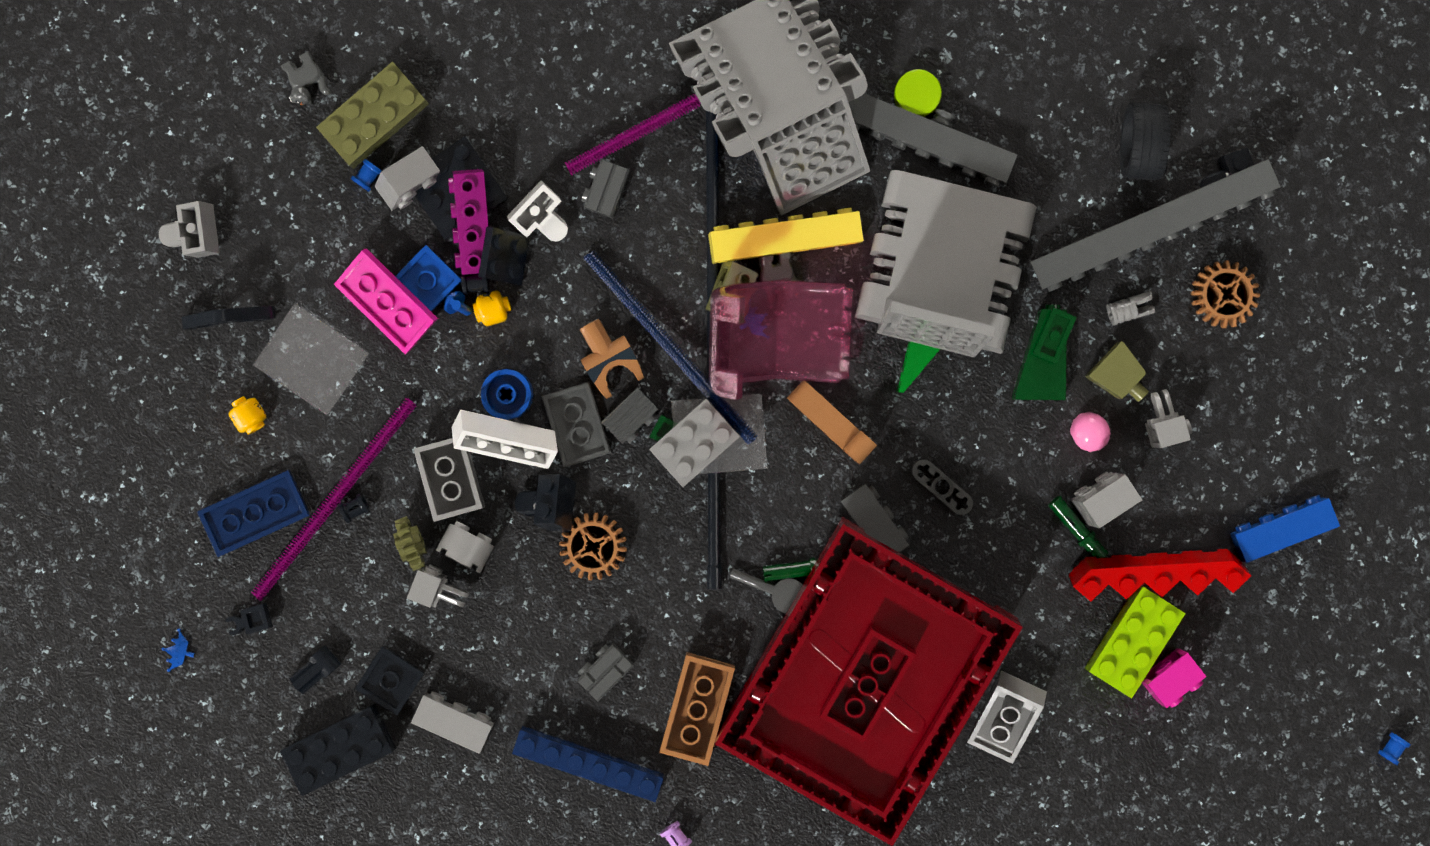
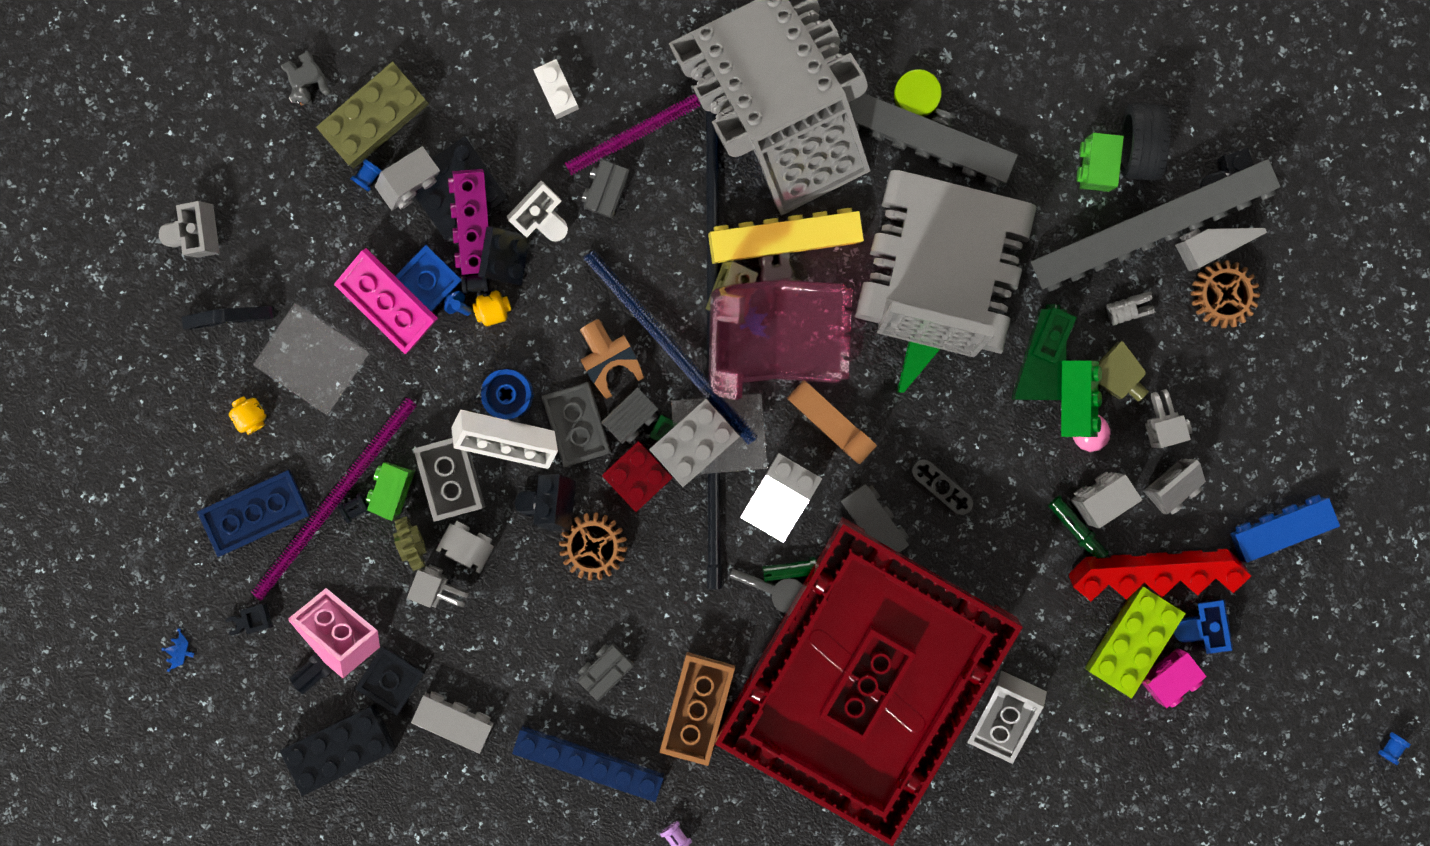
(335, 632): none -> bright pink slope
(390, 490): none -> bright green slope
(556, 89): none -> white brick
(637, 476): none -> dark red brick
(781, 497): none -> slope
(1080, 399): none -> green brick
(1100, 162): none -> bright green brick
(1176, 485): none -> light grey slope
(1206, 246): none -> light grey slope
(1210, 626): none -> blue brick

